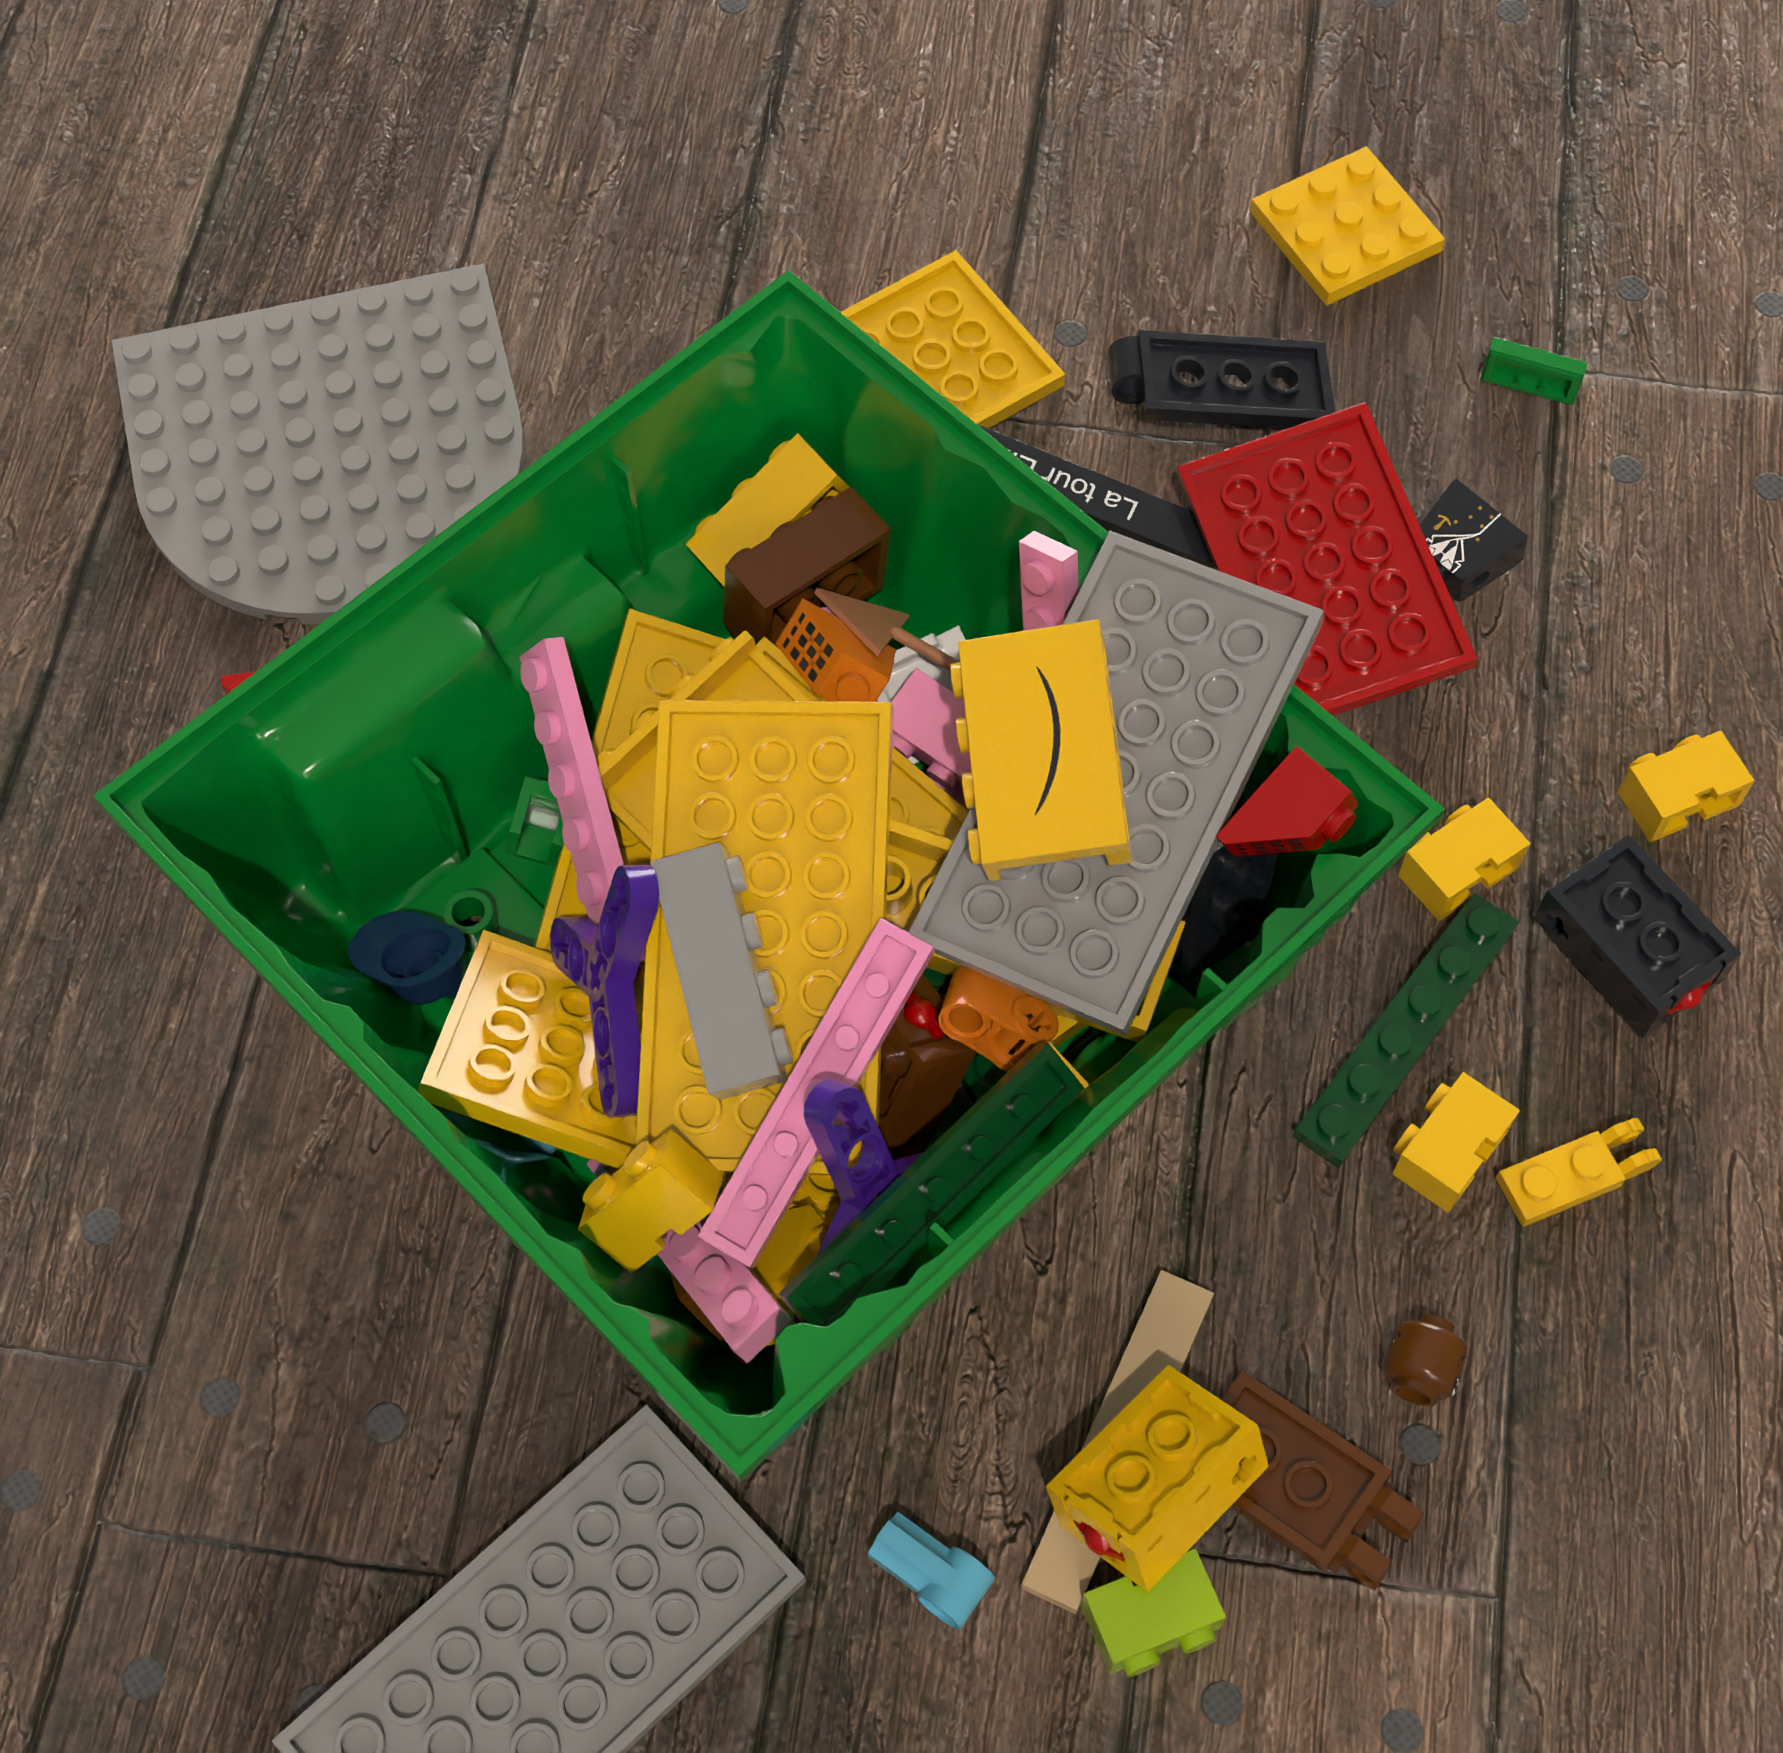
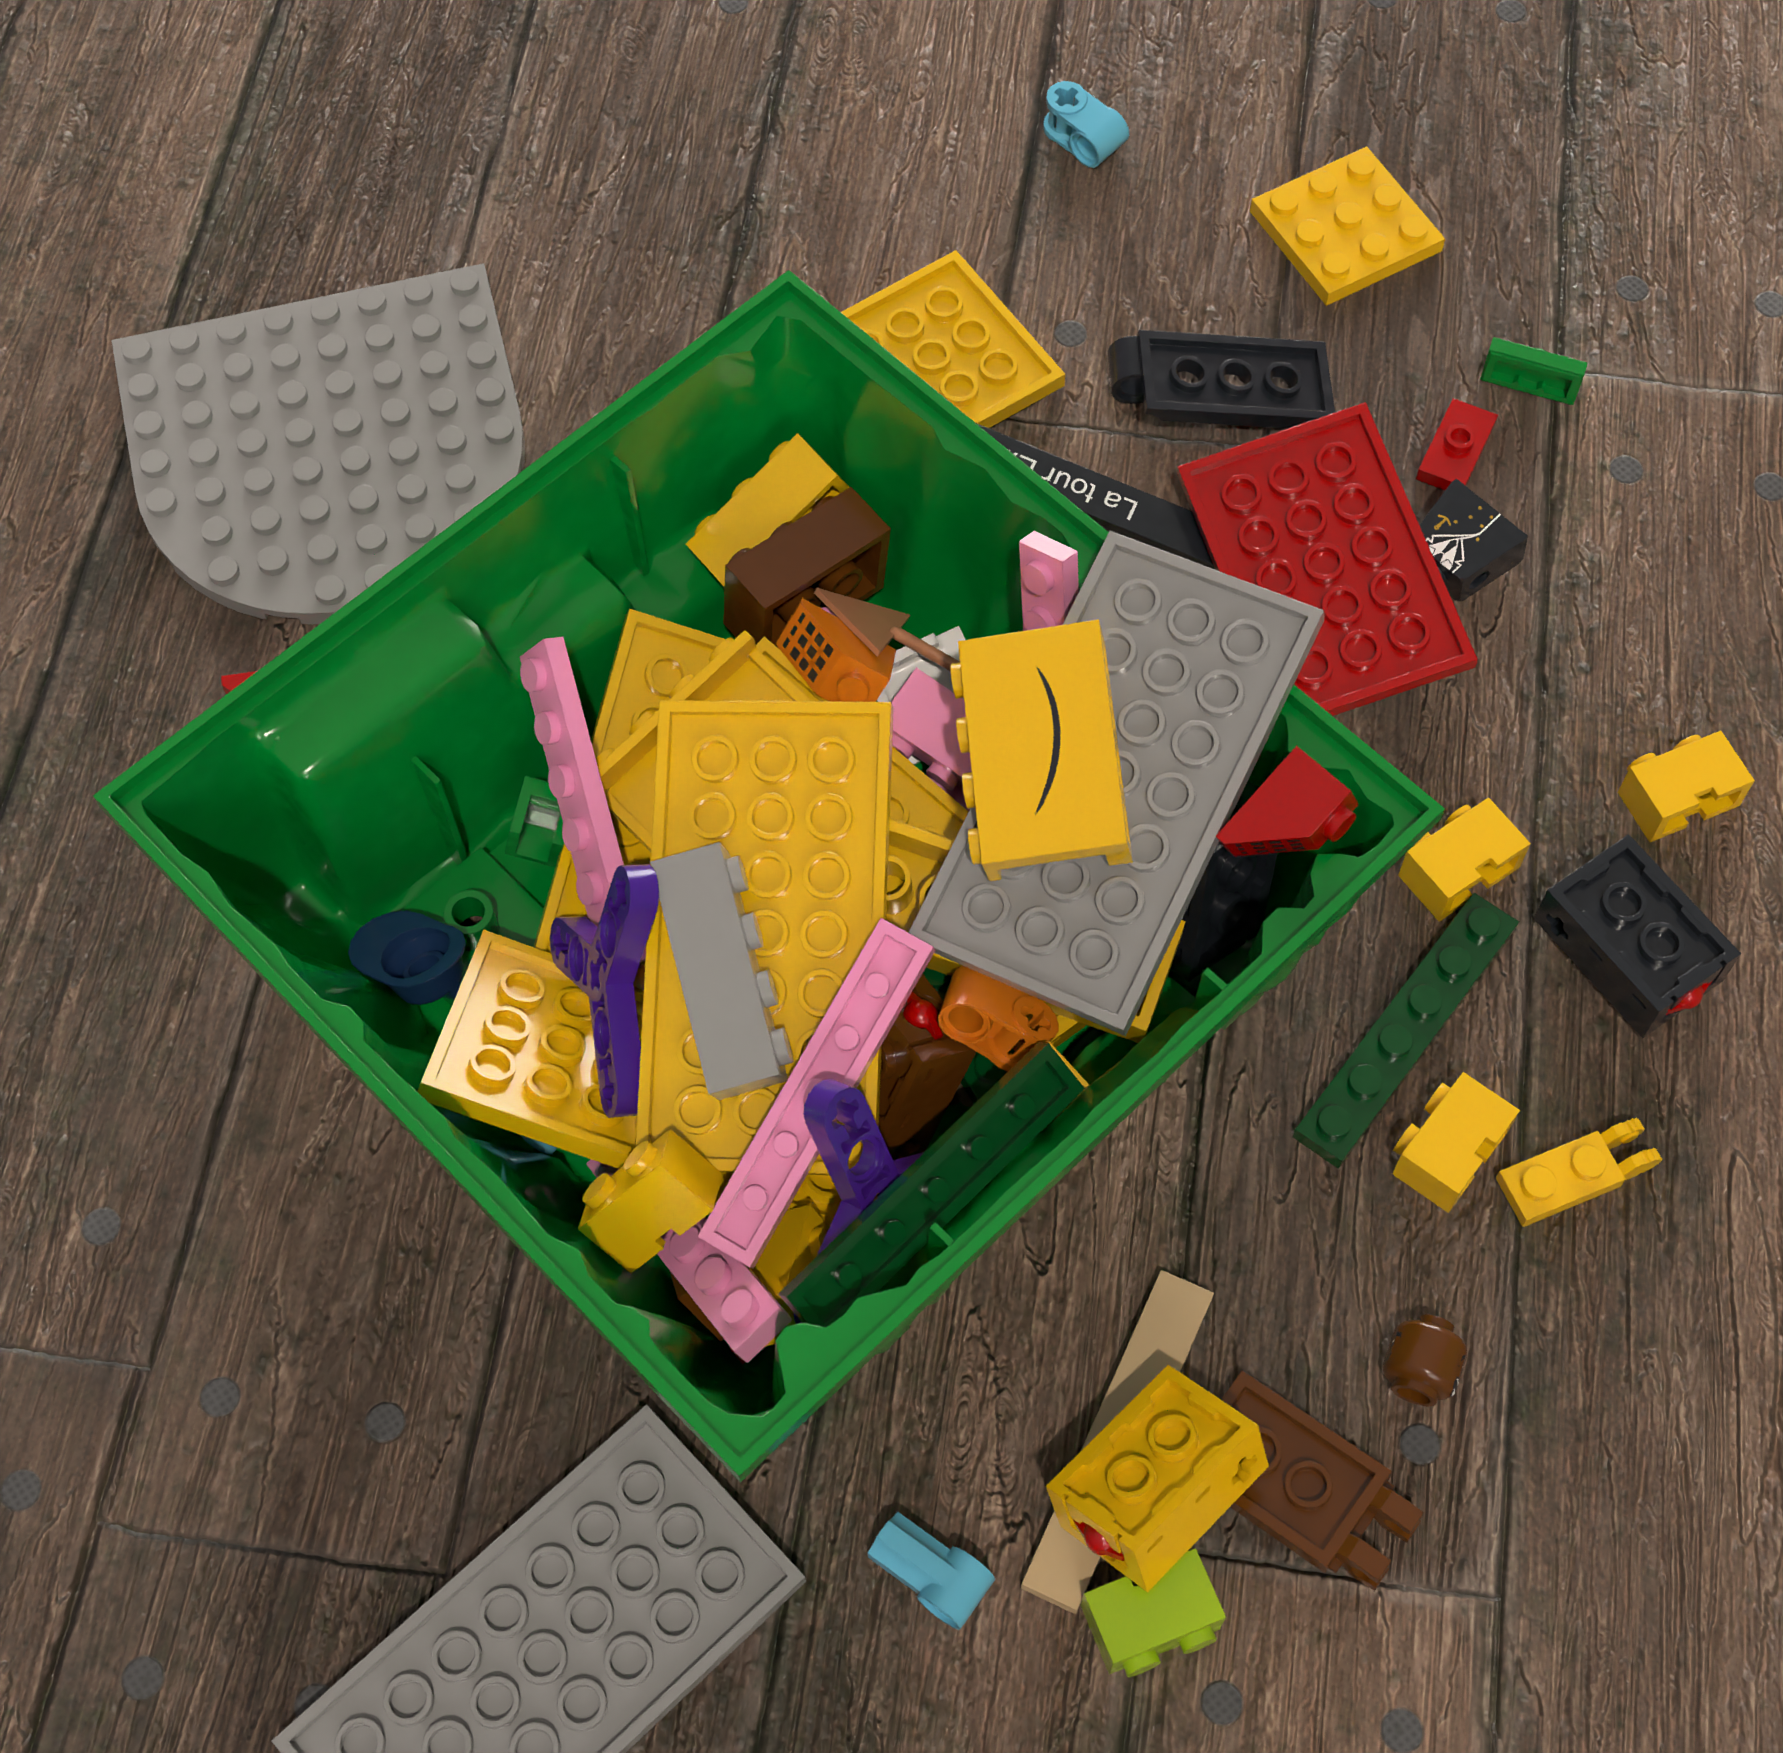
(1087, 128): none -> medium azure piece
(1457, 445): none -> red plate

